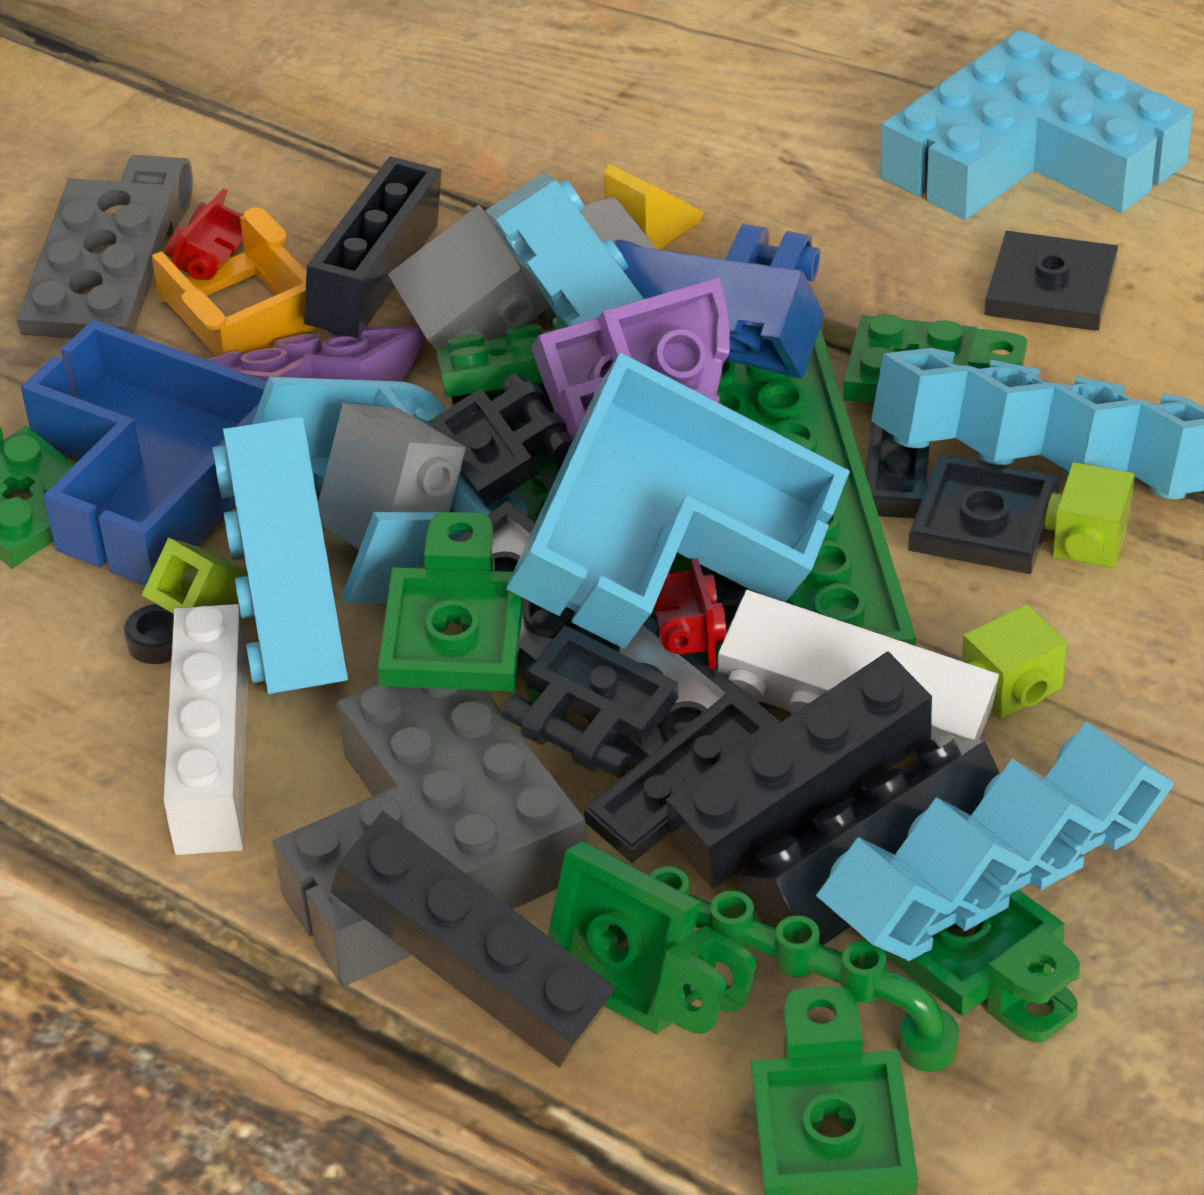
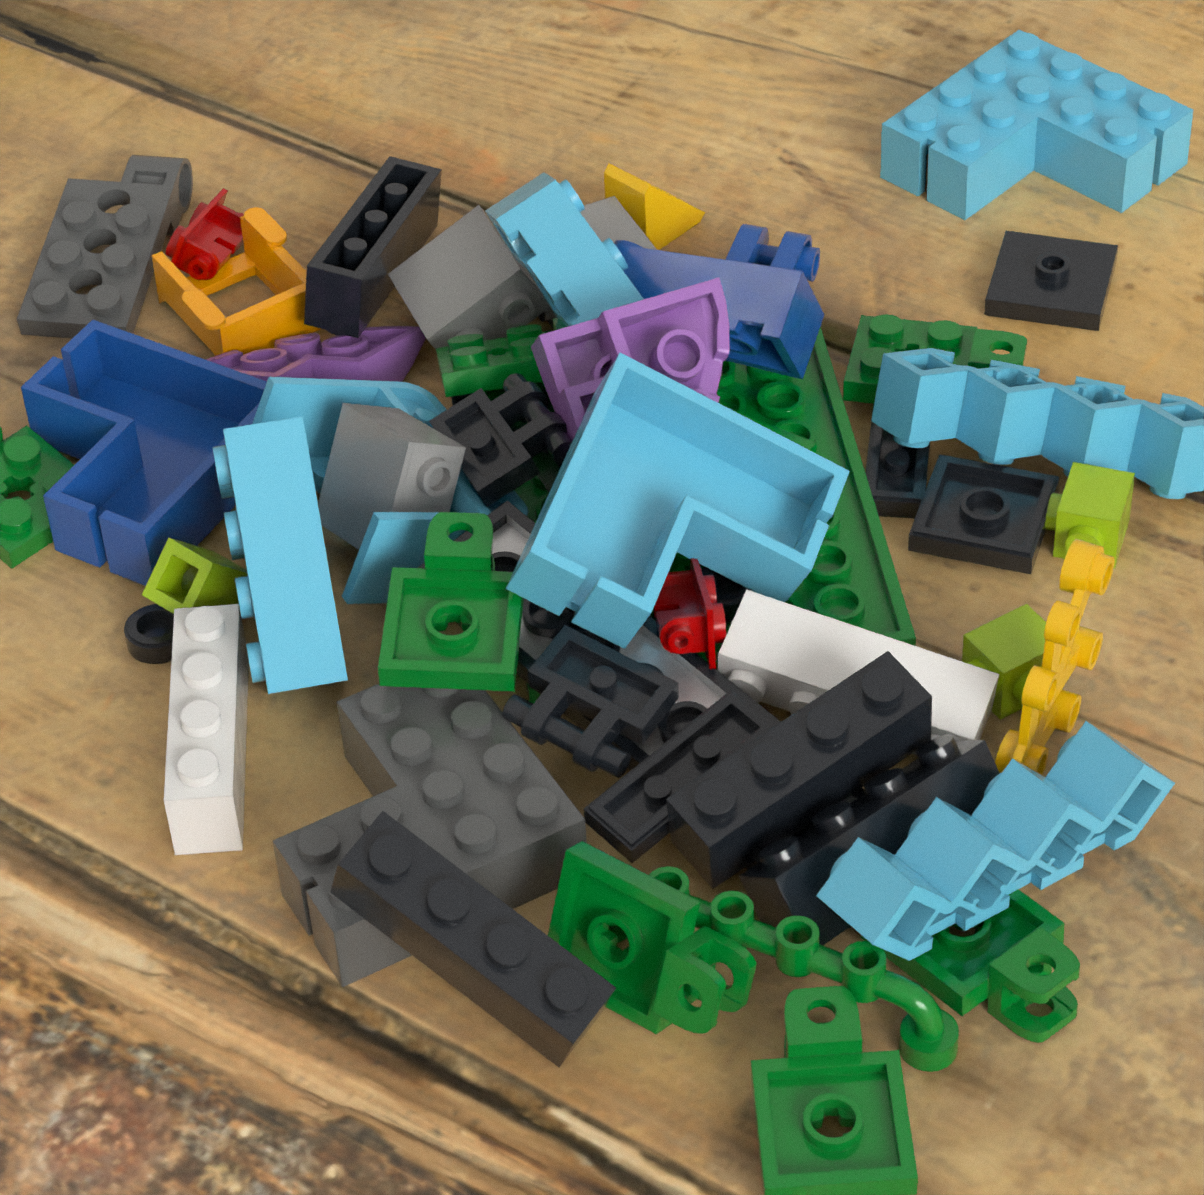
(1065, 647): none -> yellow plant

